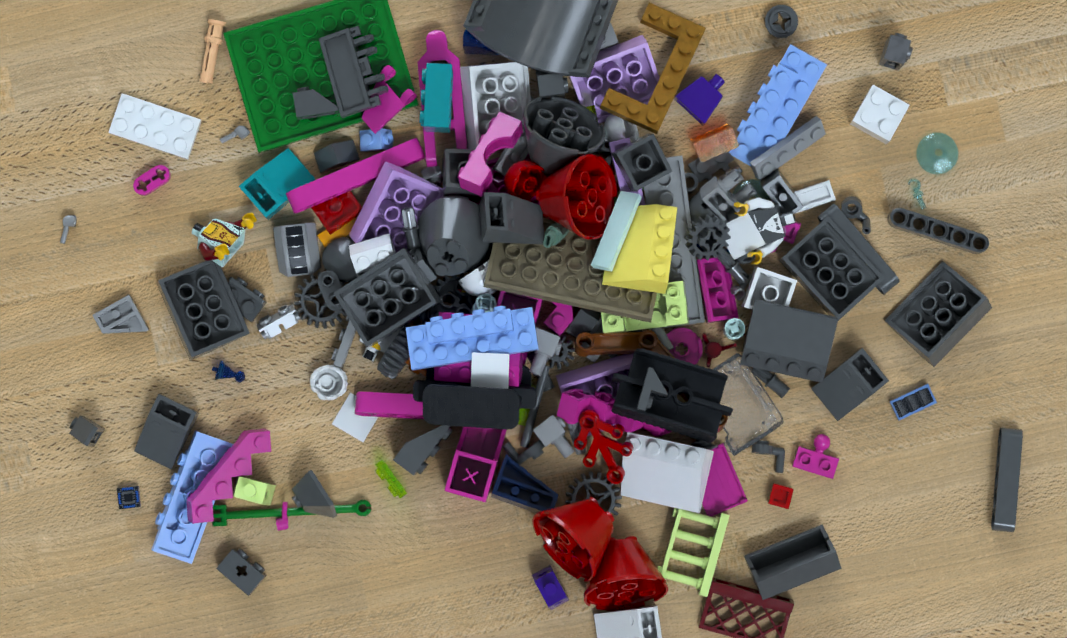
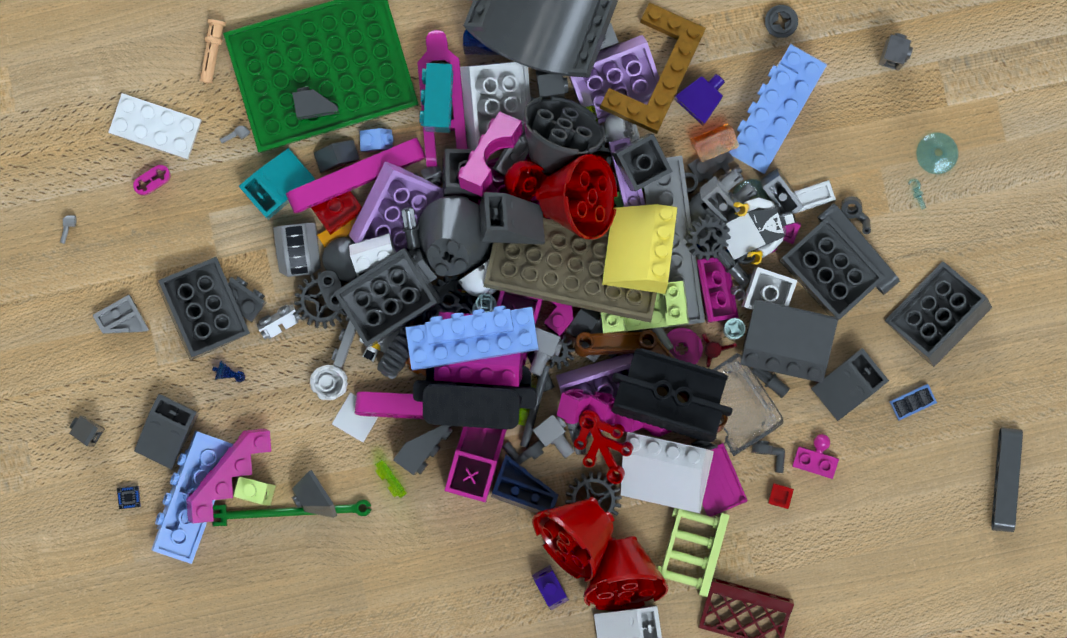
(222, 238): torso -> none
(230, 570): dark grey brick -> none
(282, 523): dark pink hand -> none
(347, 71): dark grey hinge -> none
(391, 103): dark pink flag -> none
(490, 370): white sticker -> none
(554, 235): sand green piece -> none
(616, 231): light aqua tile -> none
(651, 385): dark grey slope -> none
(788, 148): light grey plate -> none
(792, 562): dark grey piece -> none
(879, 114): white brick -> none
(948, 231): dark grey beam -> none

